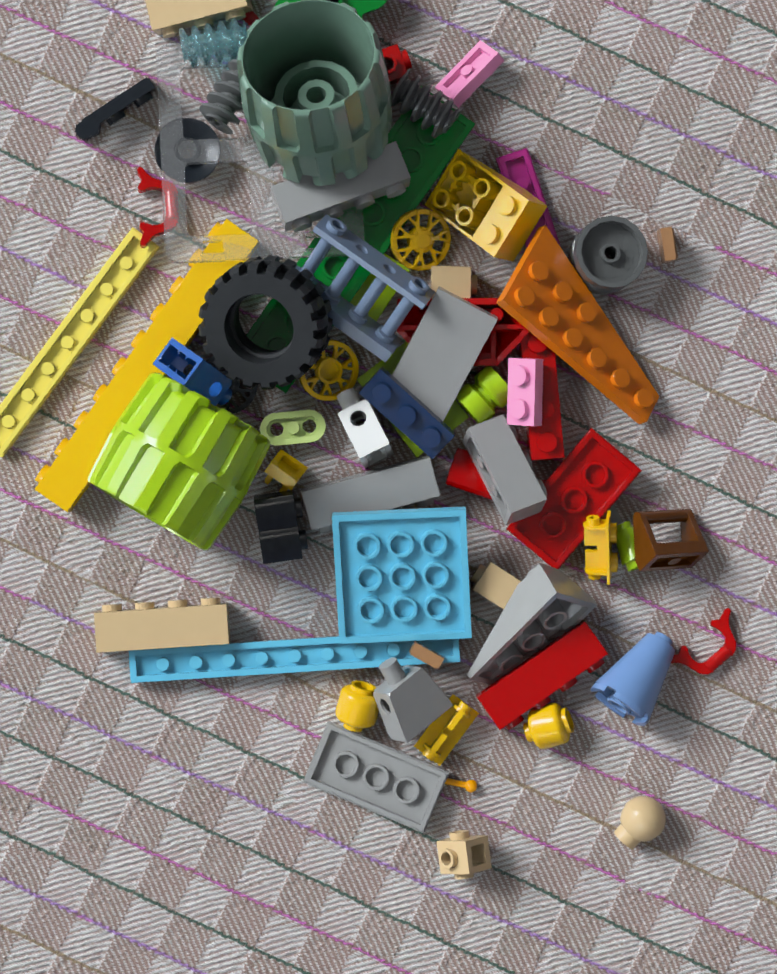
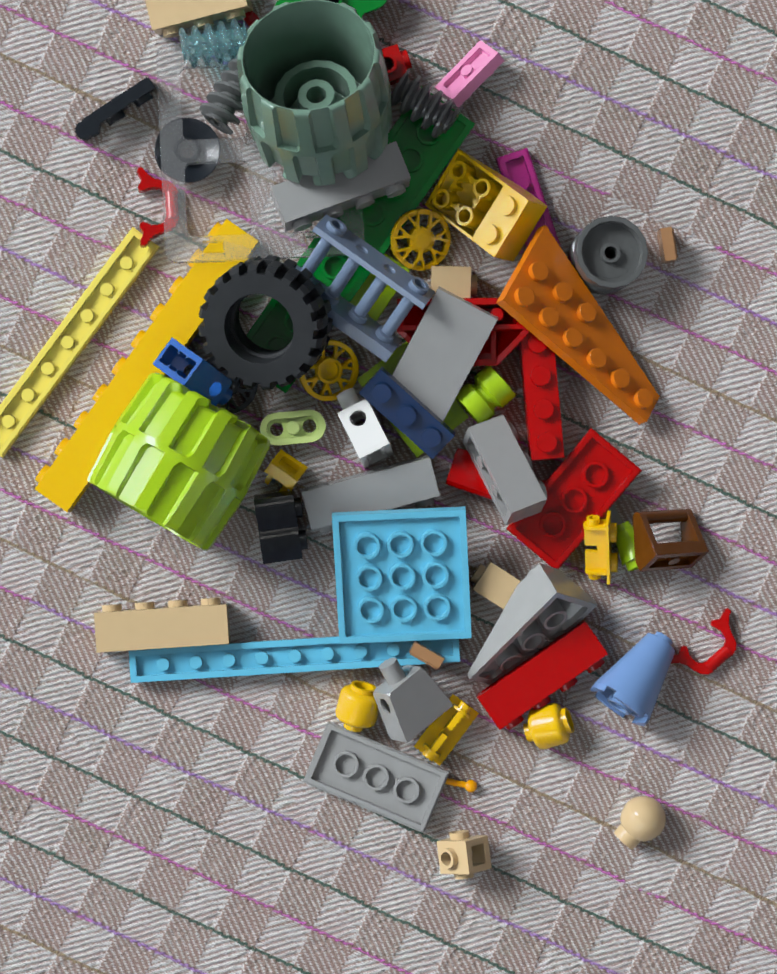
(525, 391): bright pink plate -> none

